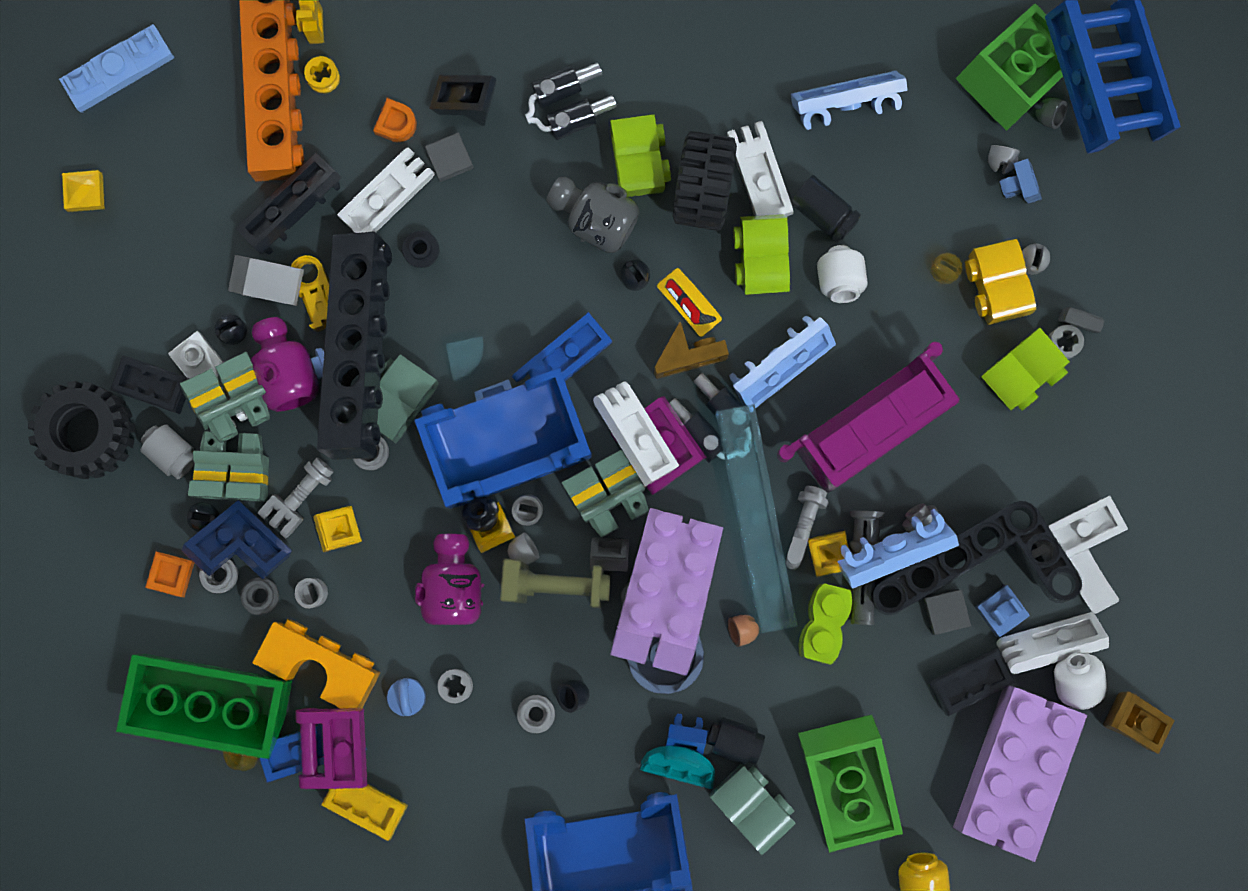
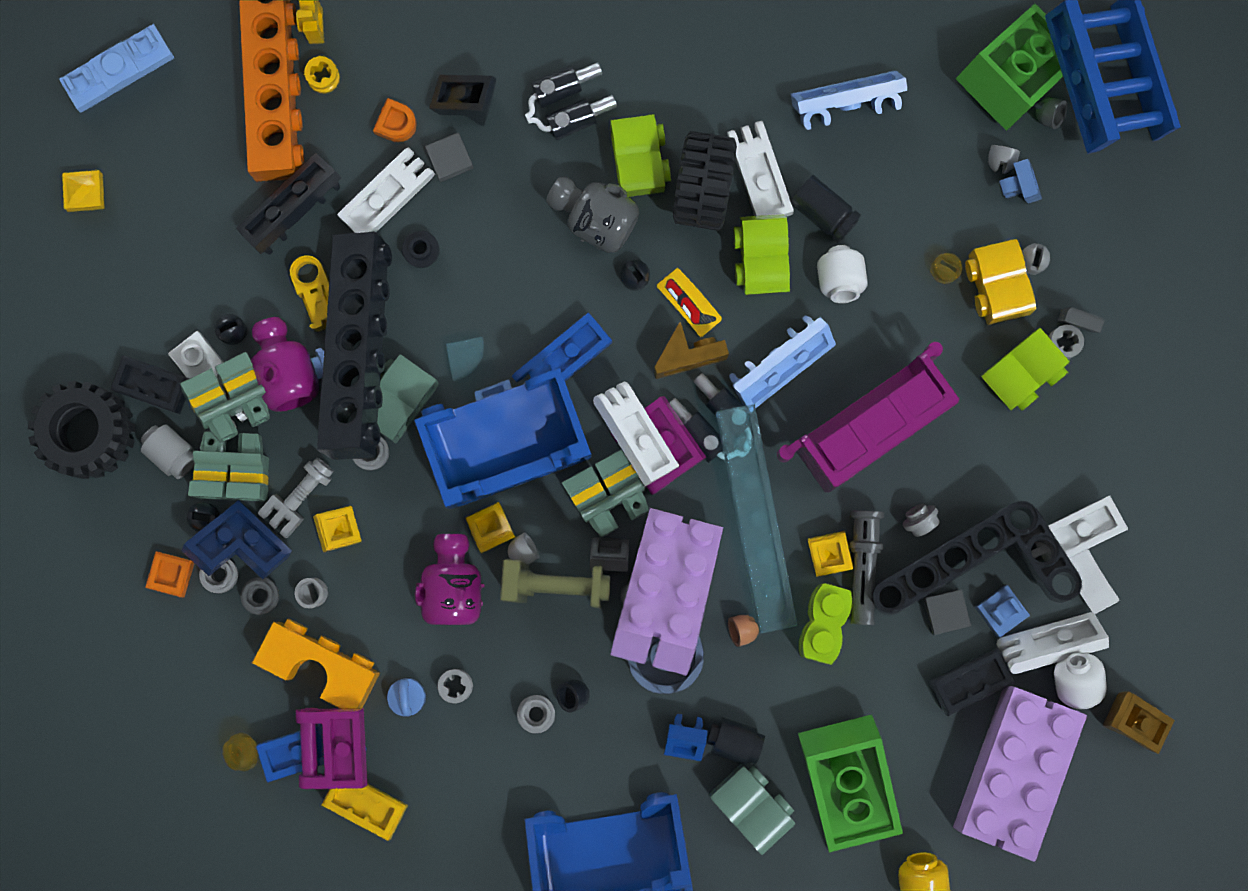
(203, 705): green slope -> none
(265, 280): light grey slope -> none
(486, 520): black plate -> none
(527, 517): light grey hinge -> none
(680, 765): teal tile -> none
(812, 499): light grey hinge -> none
(897, 551): light blue plate -> none

